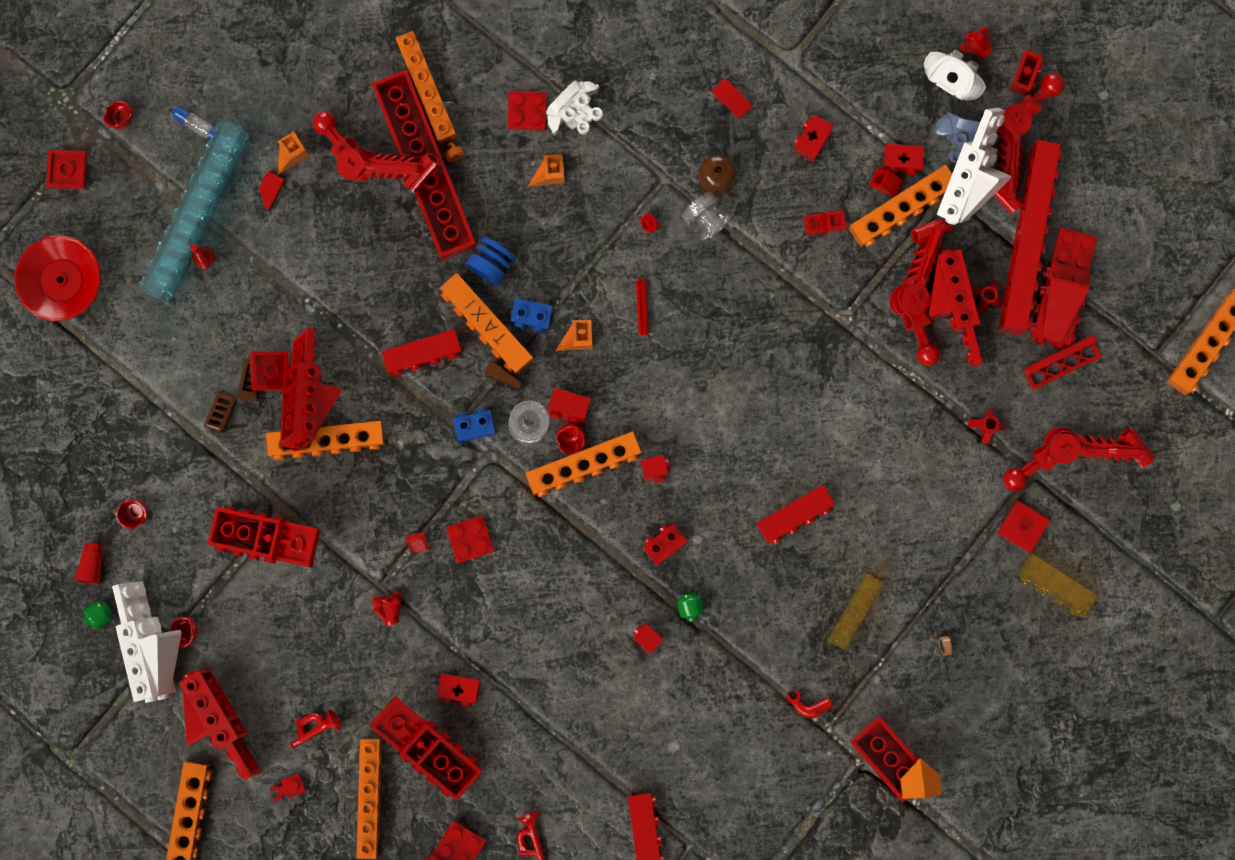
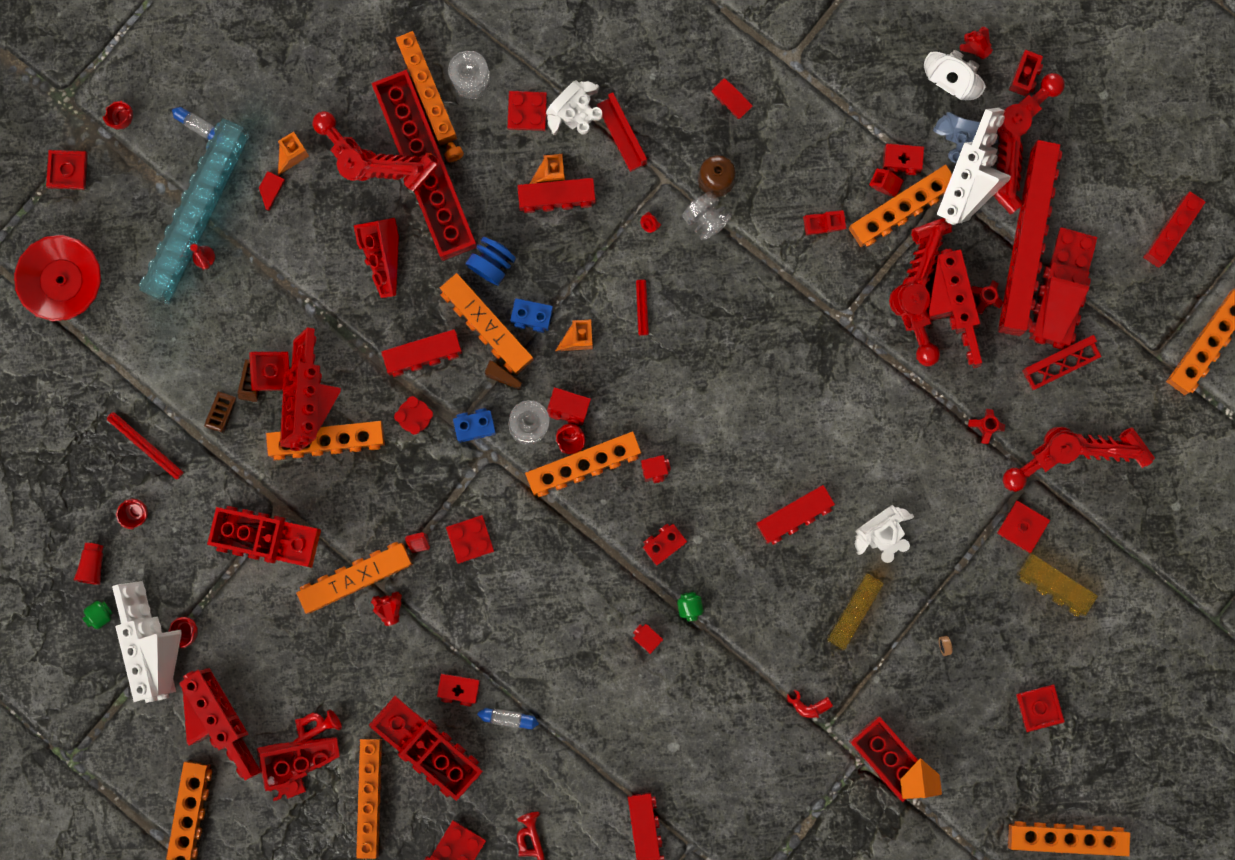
(144, 445): none -> red axle
(289, 761): none -> red wedge
(354, 578): none -> orange brick
(380, 245): none -> red wedge
(413, 415): none -> red piece
(469, 74): none -> clear wheel
(508, 718): none -> piece
(556, 194): none -> red brick
(622, 133): none -> red fence
(808, 148): red brick -> none
(884, 532): none -> white piece
(1040, 708): none -> red plate
(1119, 847): none -> orange brick
(1174, 229): none -> red brick

